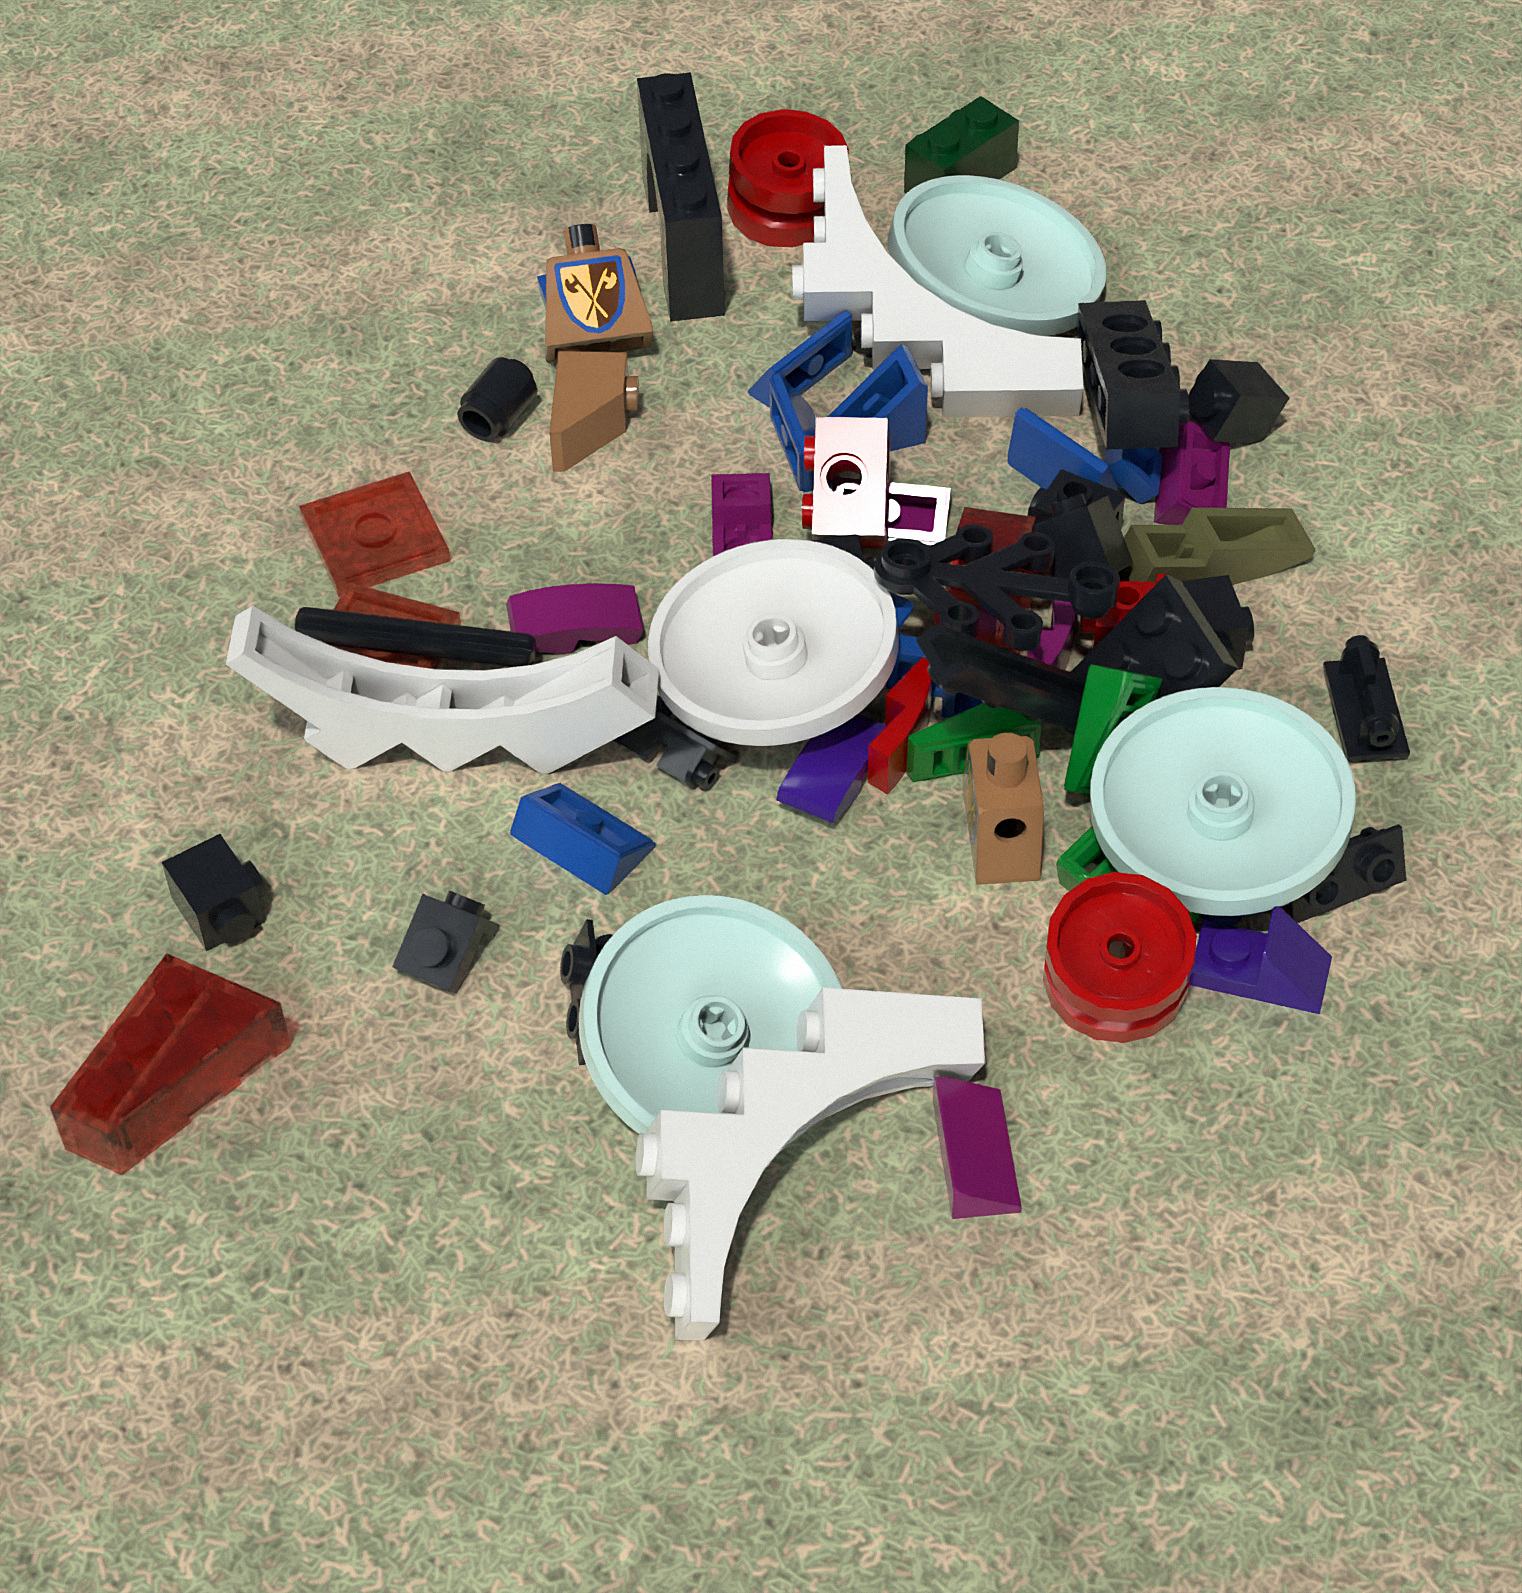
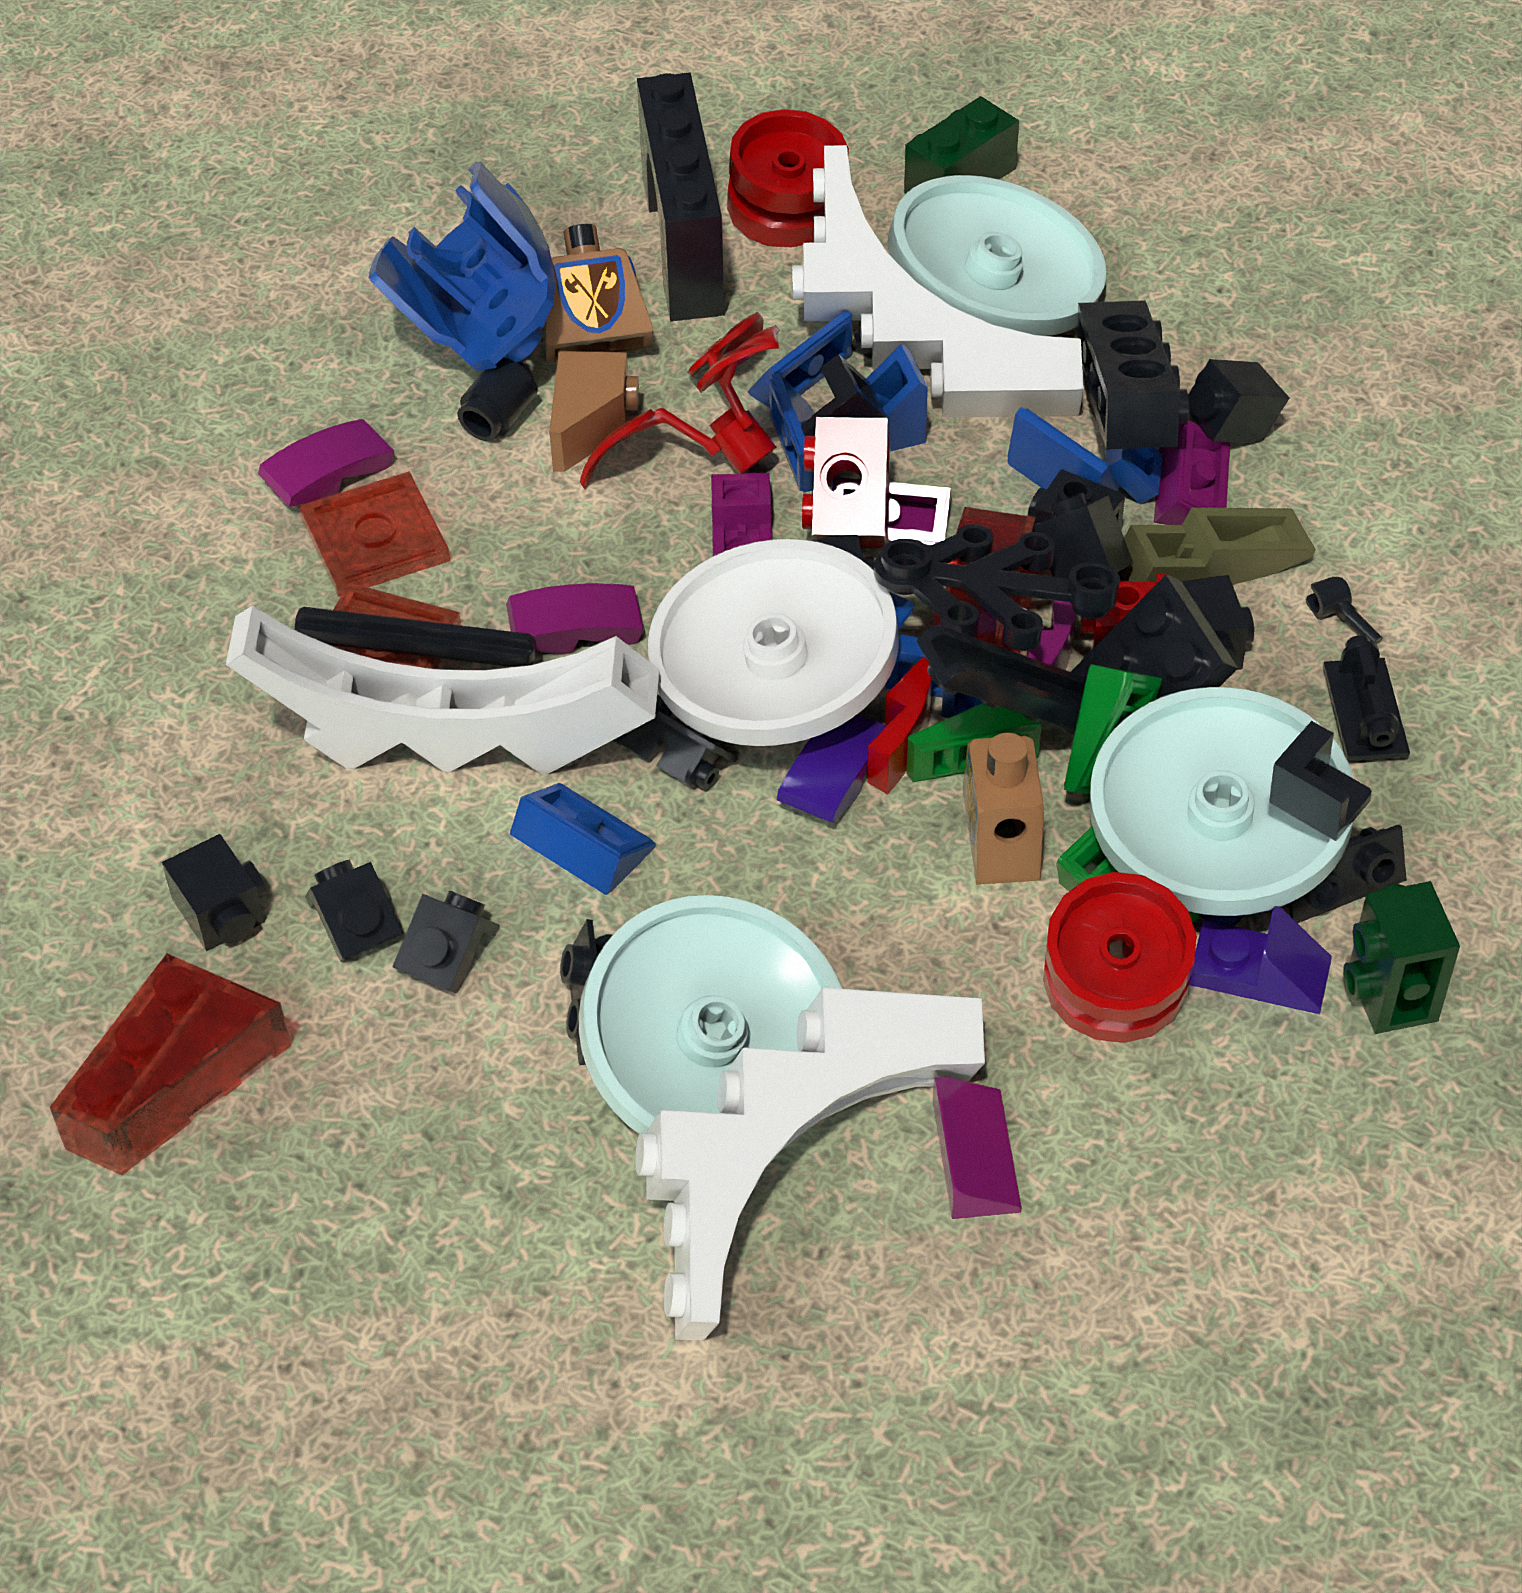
(318, 462): none -> magenta slope
(353, 908): none -> black bracket
(482, 284): none -> blue piece
(736, 430): none -> red plant
(852, 395): none -> black panel
(1312, 788): none -> black panel
(1334, 596): none -> black hand
(1401, 957): none -> dark green brick

